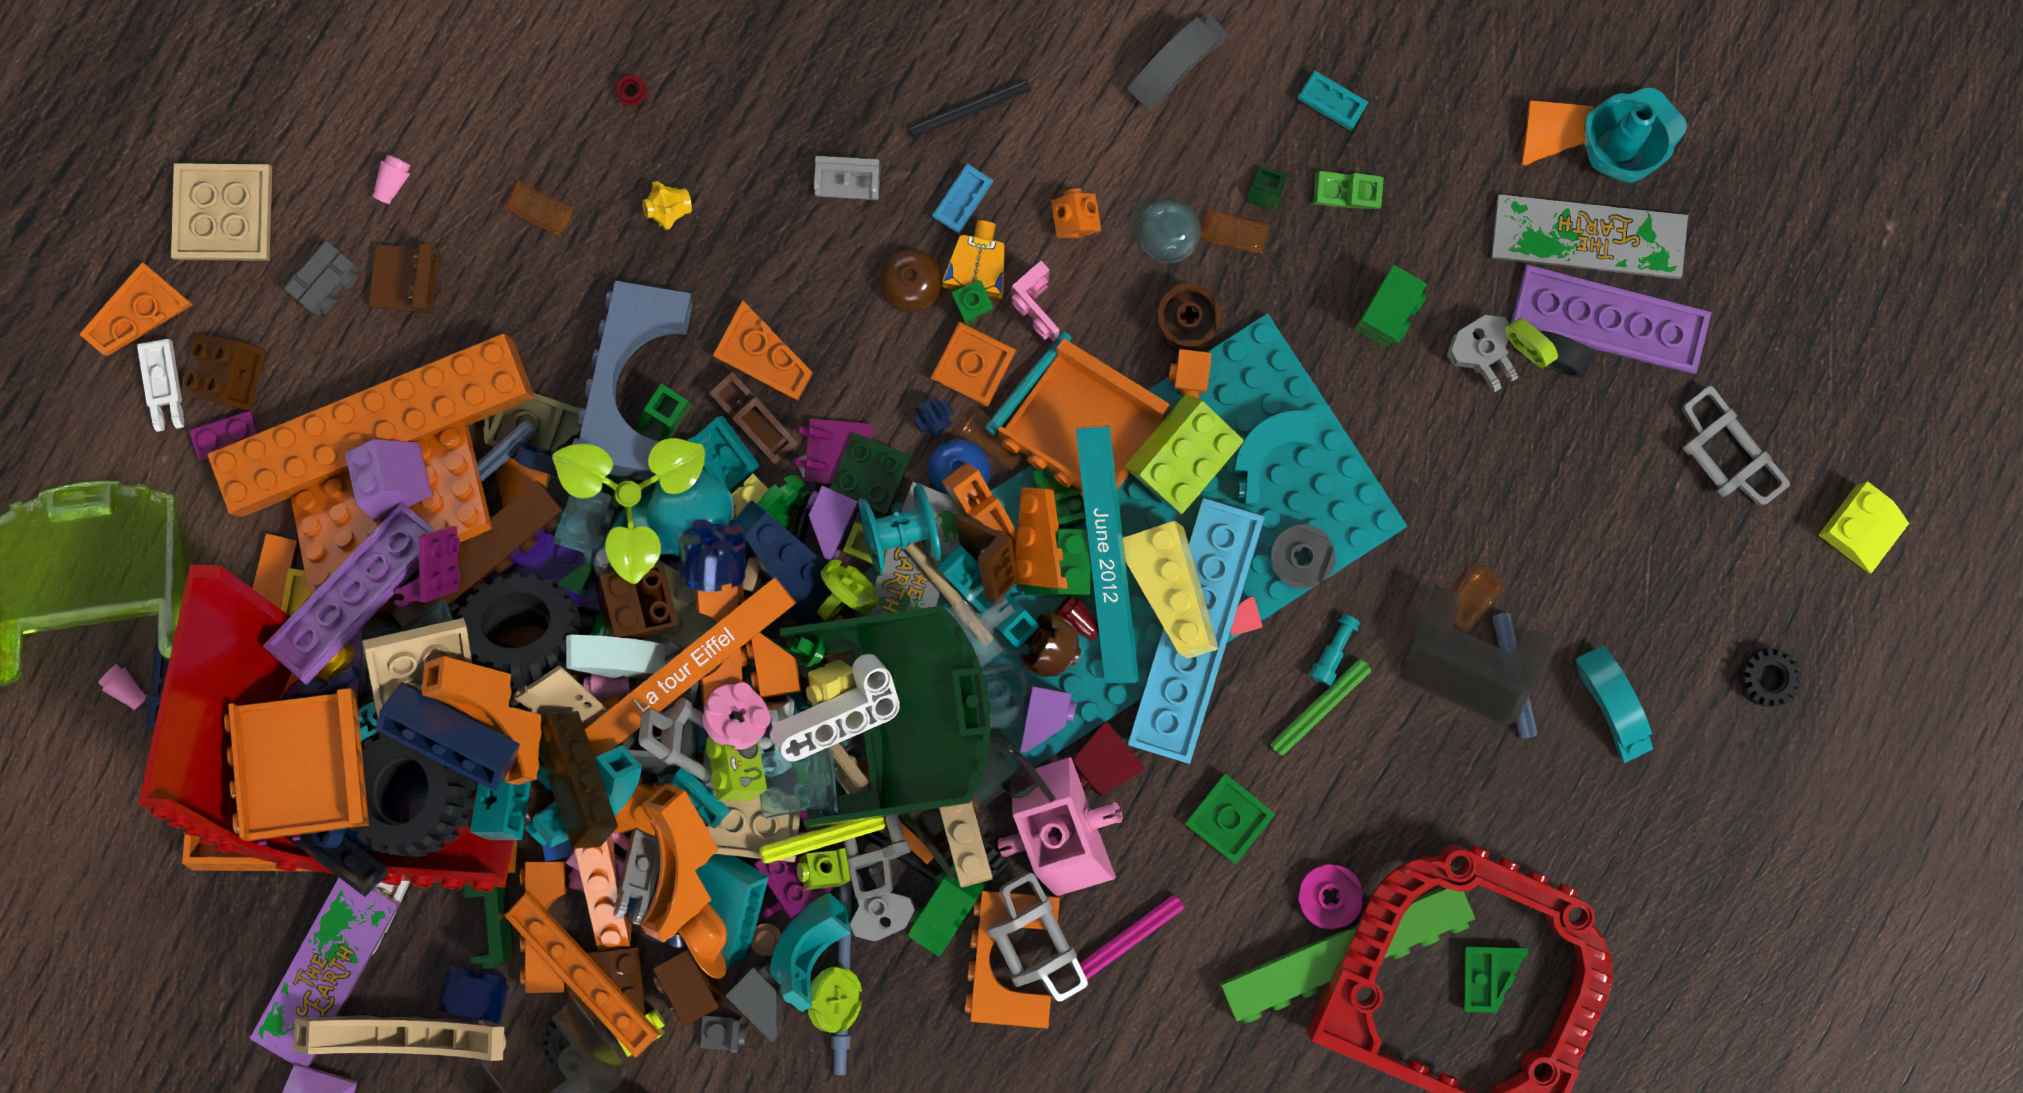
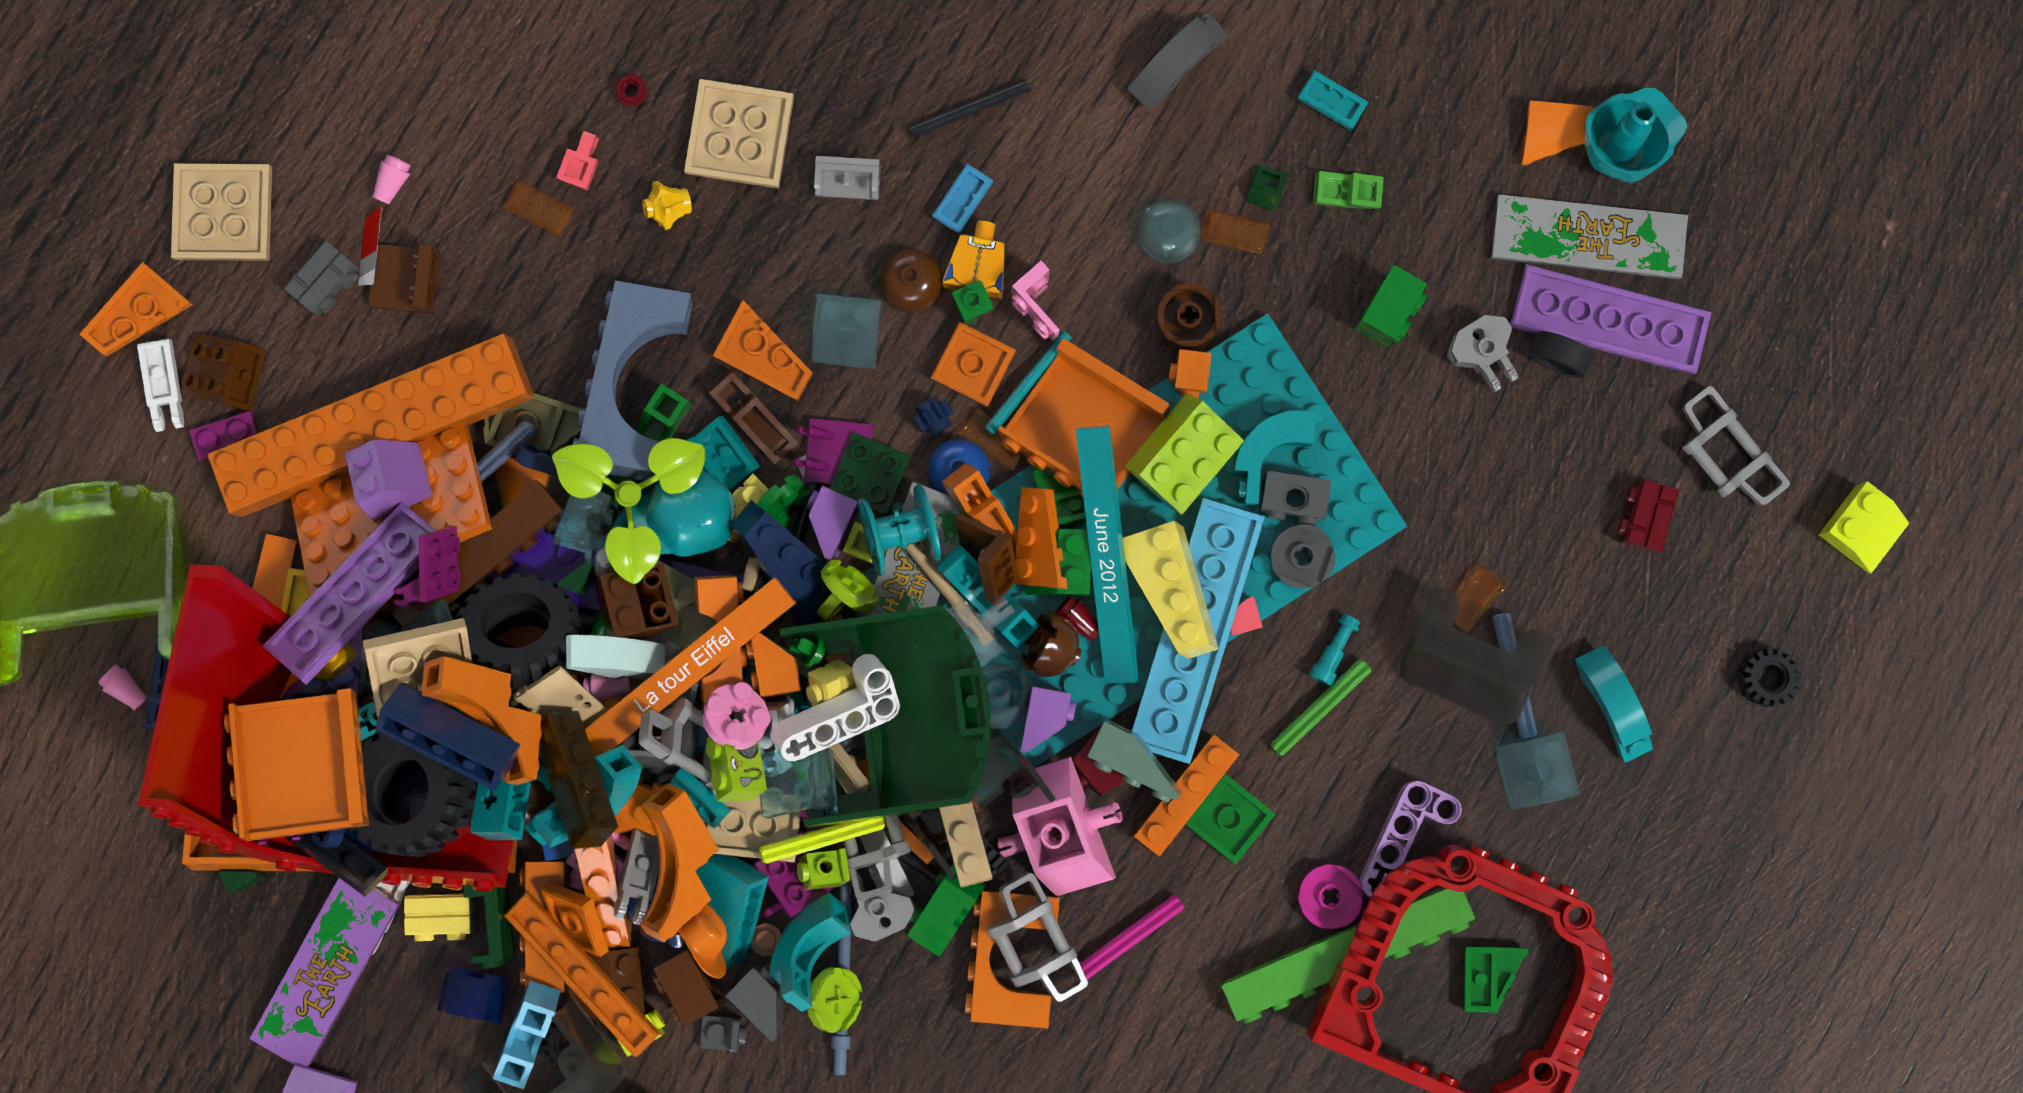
(239, 880): none -> dark green slope
(369, 248): none -> sticker
(399, 1035): tan arch -> none
(439, 915): none -> light yellow brick
(526, 1034): none -> medium azure arch
(577, 916): none -> orange plate
(578, 165): none -> coral plate
(712, 556): clear blue brick -> none
(739, 133): none -> tan plate
(846, 331): none -> clear light blue slope
(877, 841): none -> white sticker
(1075, 214): orange brick -> none
(1129, 755): none -> sand green slope
(1195, 783): none -> orange arch
(1313, 491): none -> dark grey brick
(1402, 842): none -> lavender beam
(1531, 343): lime beam -> none
(1537, 770): none -> clear light blue slope
(1647, 516): none -> dark red brick

